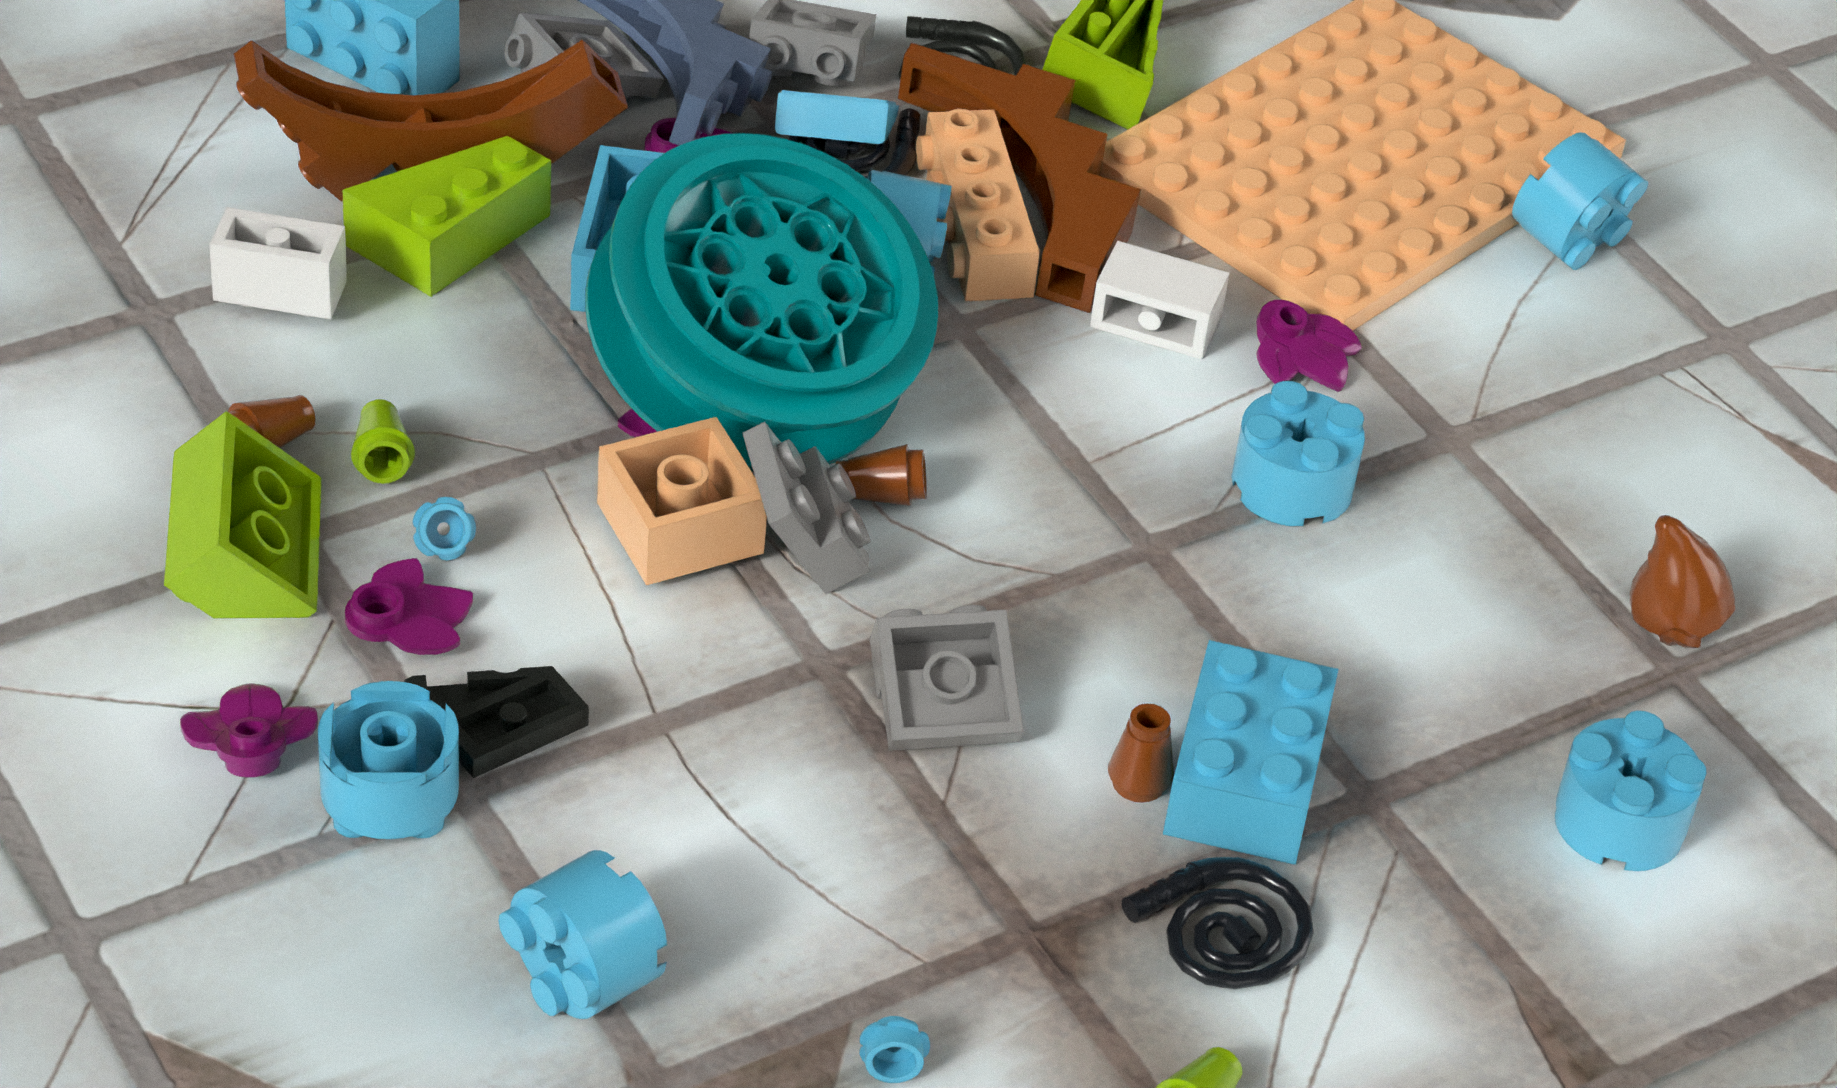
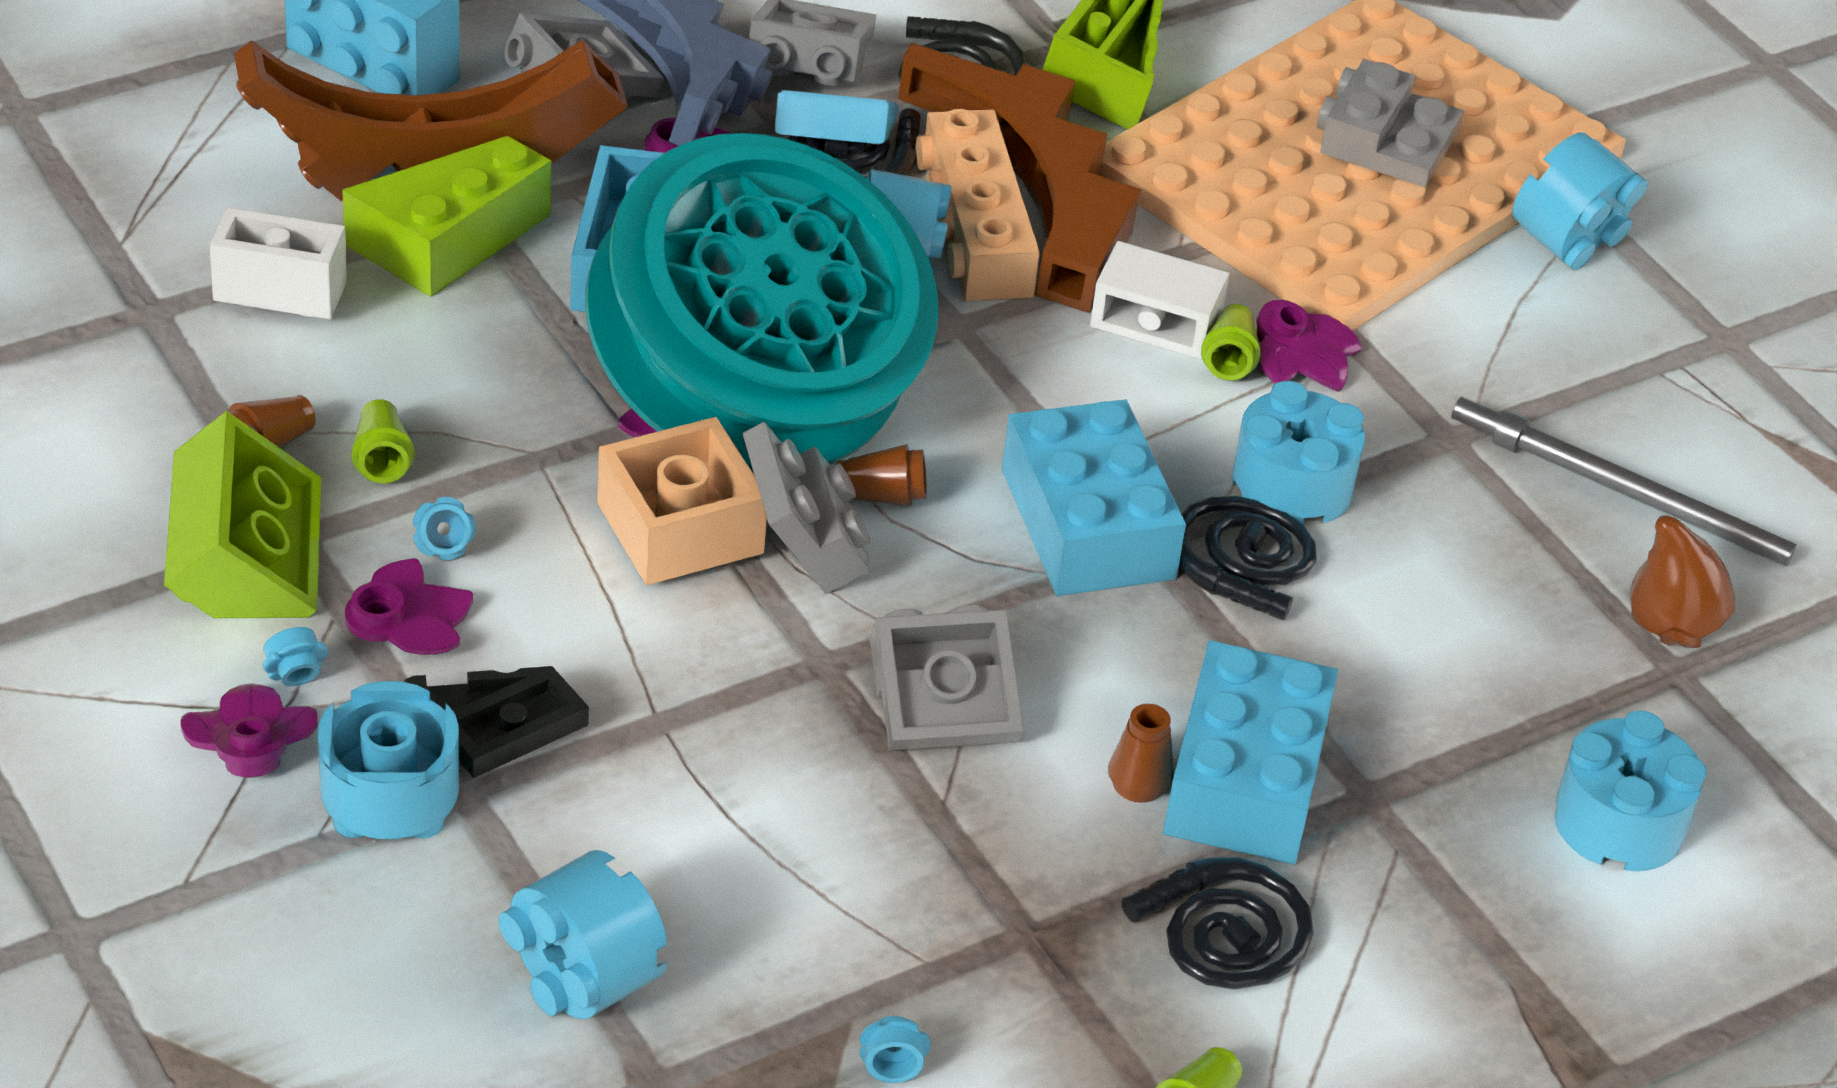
(294, 656): none -> medium azure plate
(1092, 497): none -> medium azure brick
(1232, 344): none -> lime cone
(1235, 580): none -> black piece
(1385, 125): none -> light grey plate
(1514, 432): none -> flat silver bar

